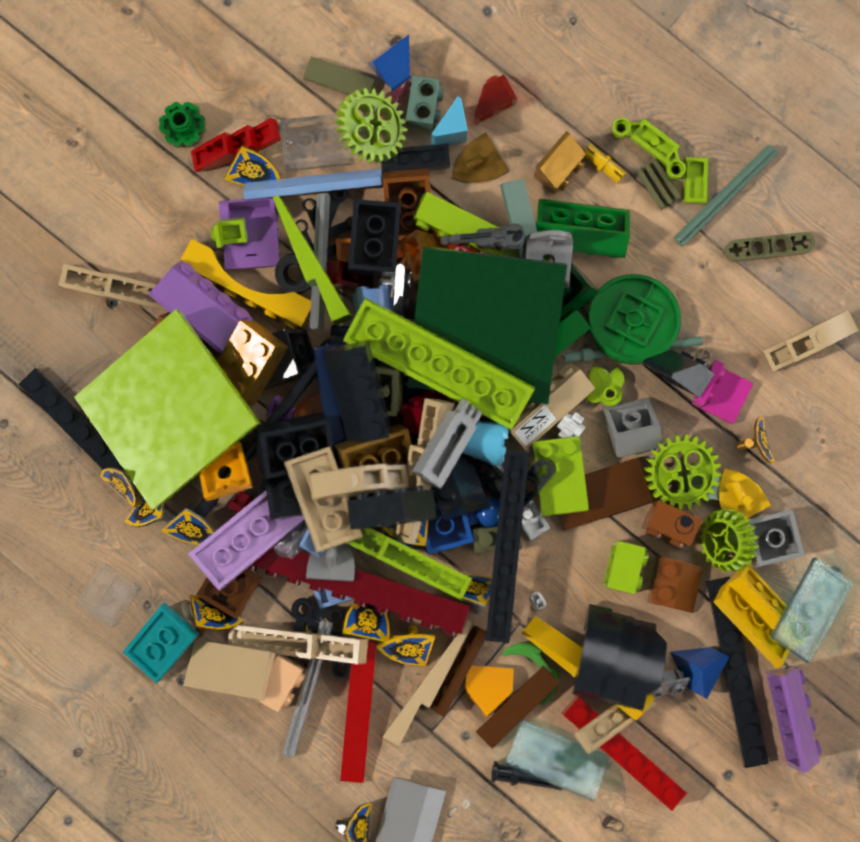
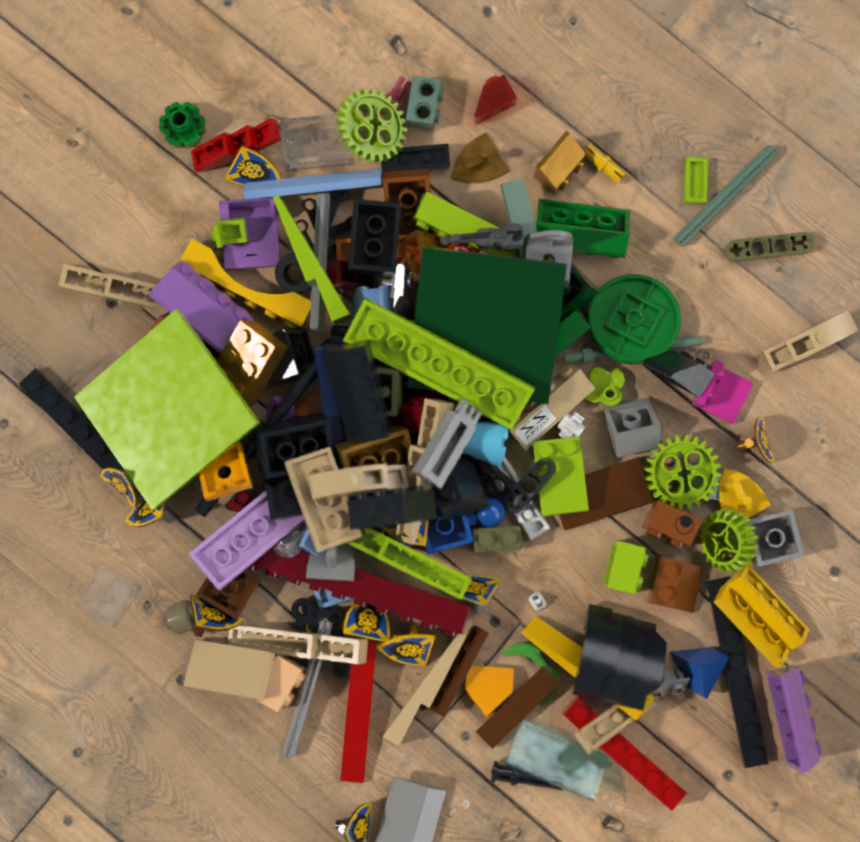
(160, 642): teal tile -> none
(188, 527): shield -> none
(336, 77): olive tile -> none
(393, 64): blue slope -> none
(452, 127): medium azure slope -> none
(507, 546): black plate -> none
(648, 167): olive tile -> none
(653, 142): lime plate -> none
(811, 610): clear light blue tile -> none

